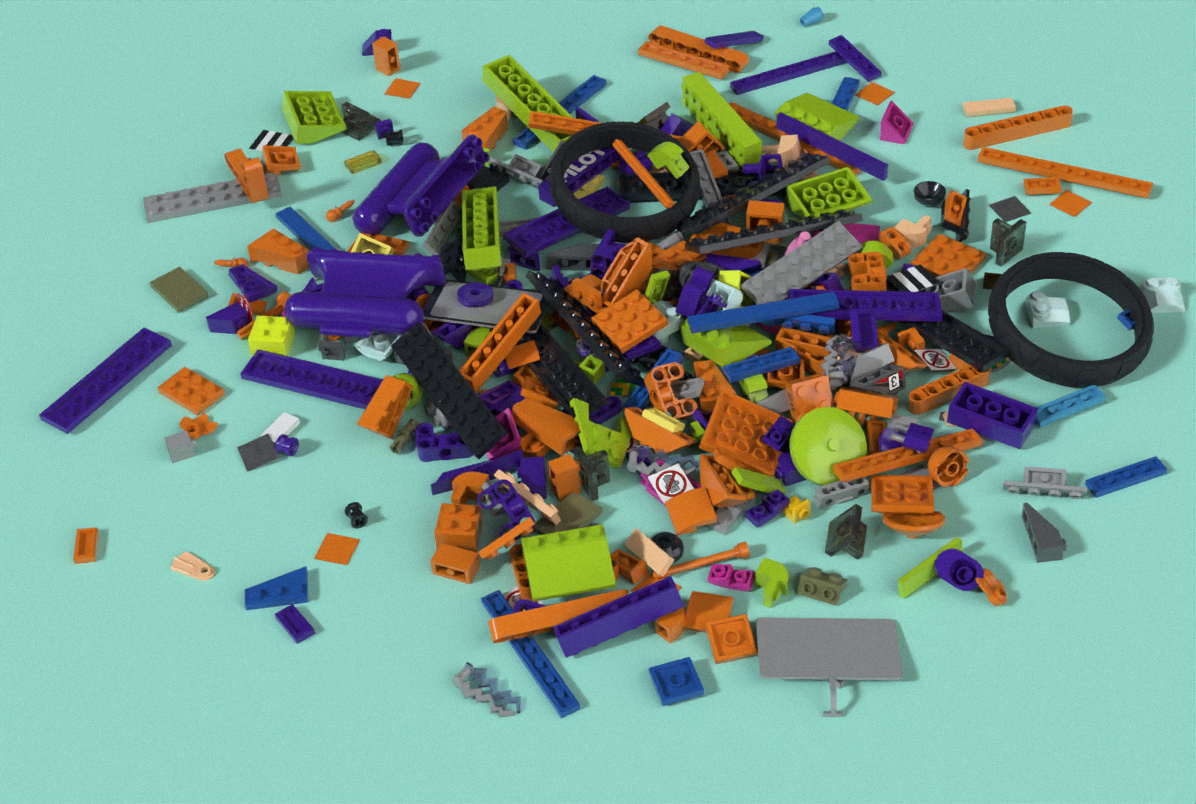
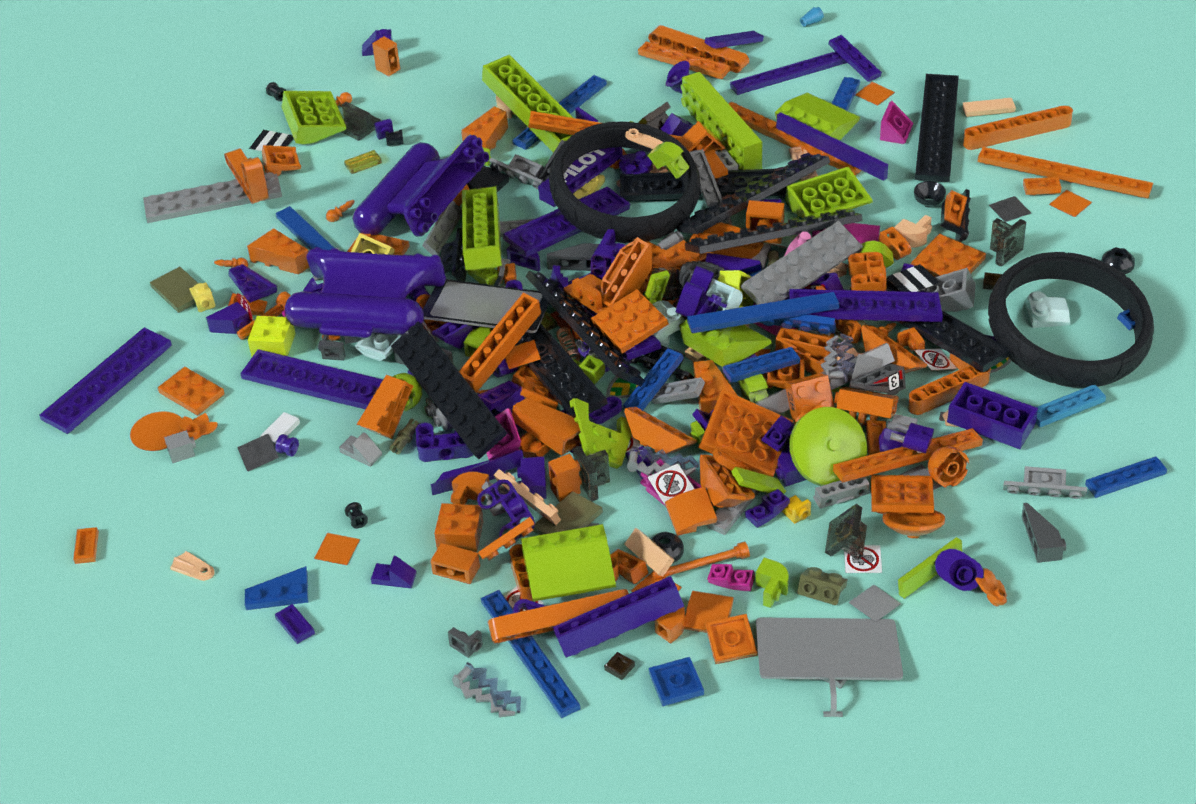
(151, 429): none -> orange sticker
(202, 296): none -> light yellow bracket
(274, 90): none -> black bush
(344, 97): none -> orange bar
(361, 449): none -> light grey slope
(396, 575): none -> dark purple slope
(402, 88): orange sticker -> none
(463, 643): none -> dark grey bracket
(475, 294): dark purple tile -> none
(567, 338): none -> light nougat piece
(619, 665): none -> dark brown tile
(642, 139): none -> light nougat piece
(643, 174): orange axle -> none
(662, 394): orange beam -> none
(663, 420): light yellow tile -> none
(675, 75): none -> dark purple piece
(761, 167): dark purple bracket -> none
(788, 148): light nougat brick -> none
(863, 331): dark purple panel -> none
(868, 563): none -> sticker
(874, 603): none -> light grey sticker
(937, 128): none -> black plate
(1124, 263): none -> black piece
(1163, 295): light aqua slope -> none

